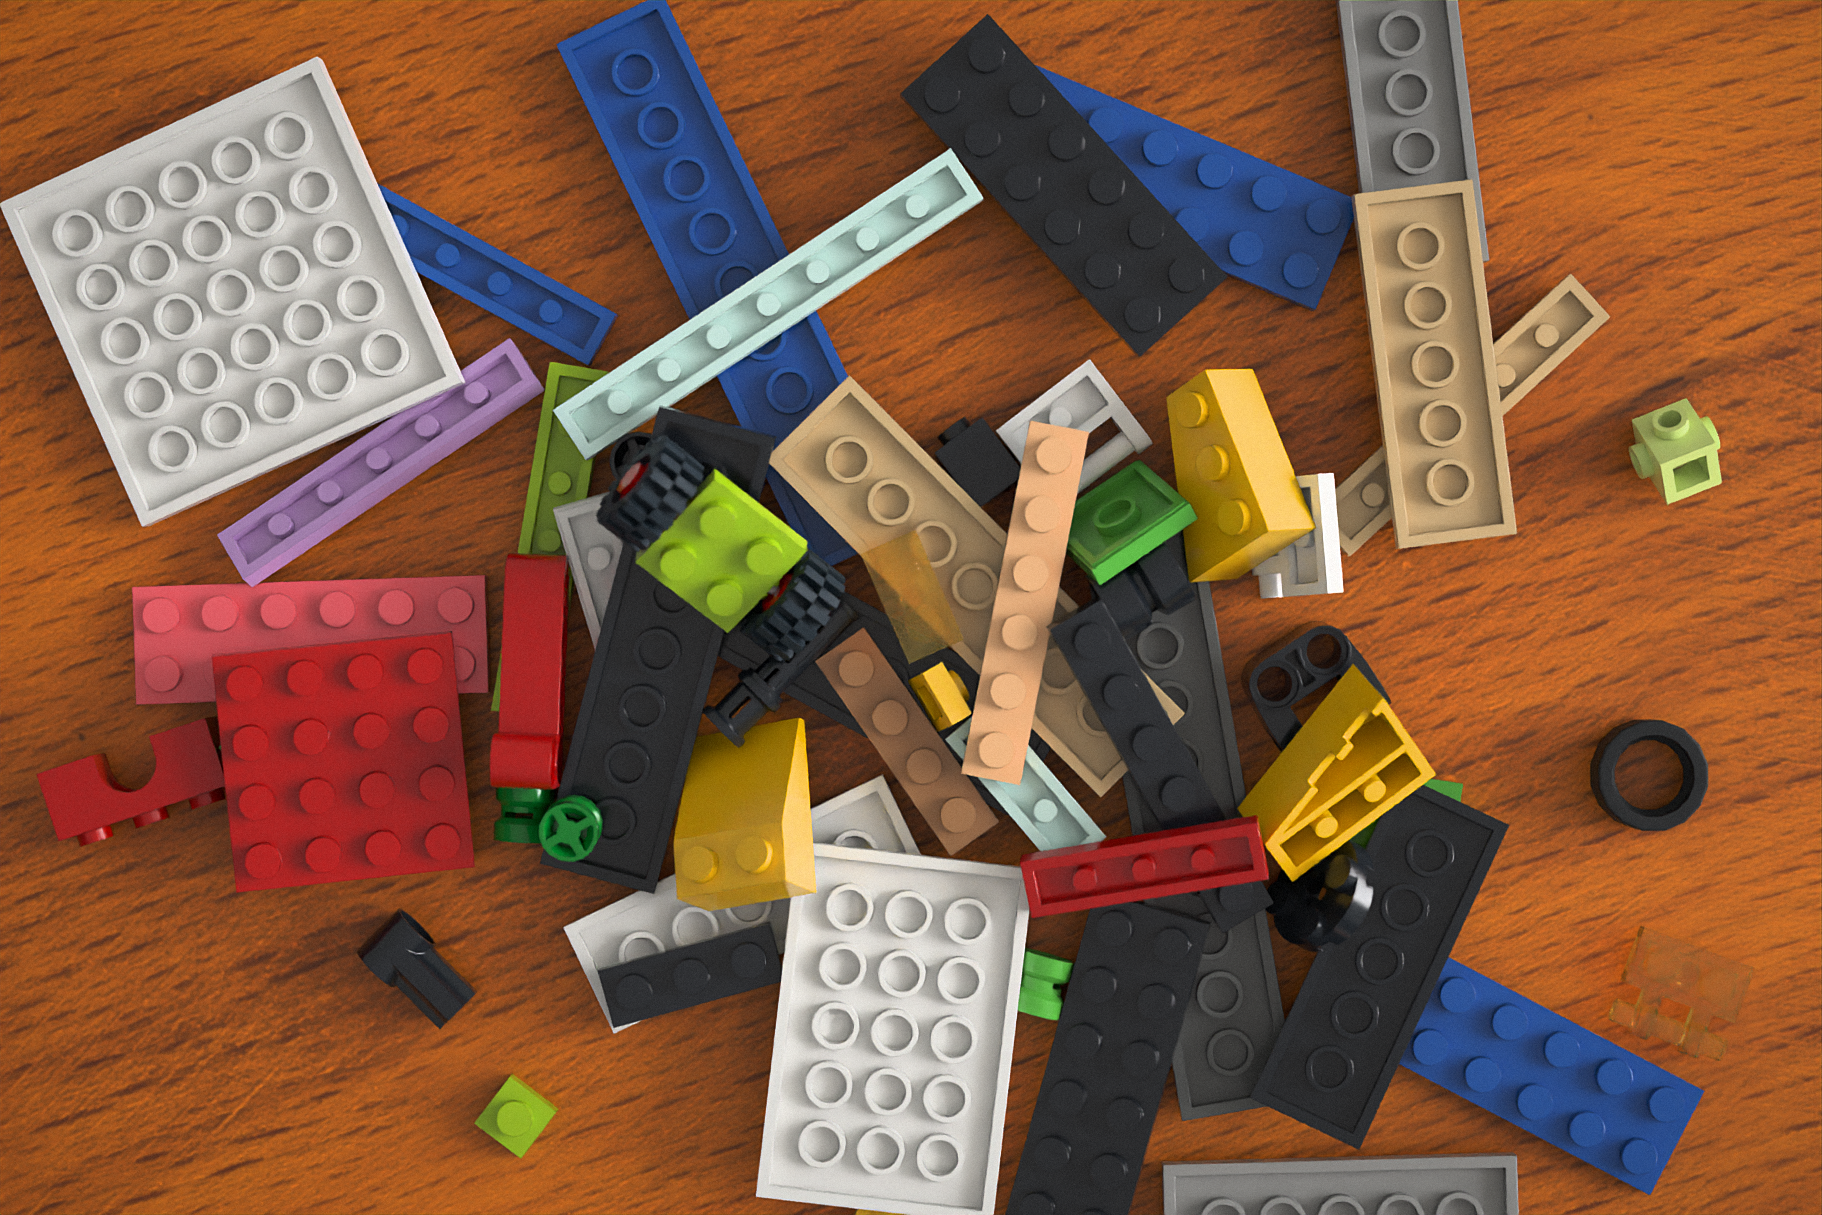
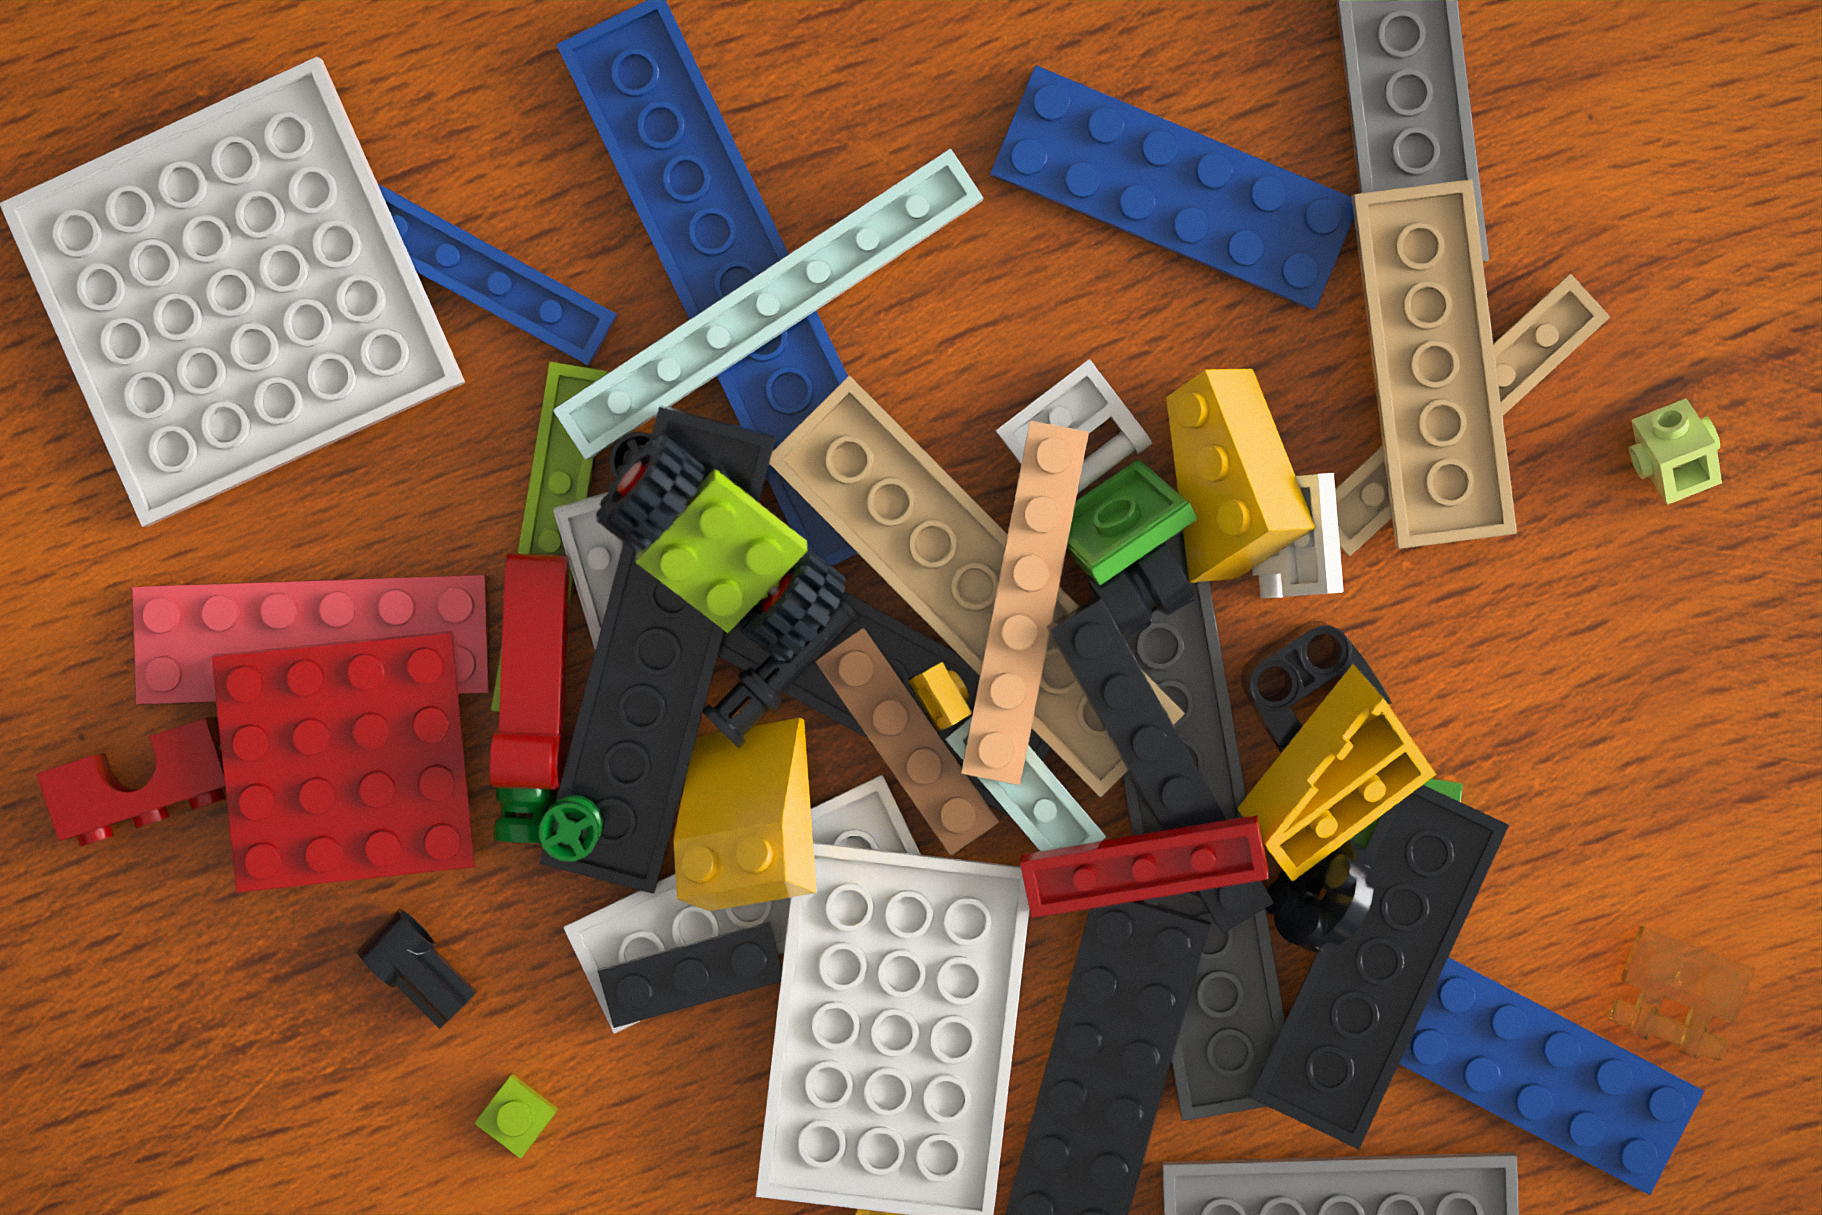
(379, 464): lavender plate -> none
(912, 596): clear yellow plate -> none
(976, 460): black brick -> none
(1041, 983): bright green wheel -> none
(1063, 186): black plate -> none
(1694, 775): black tyre -> none

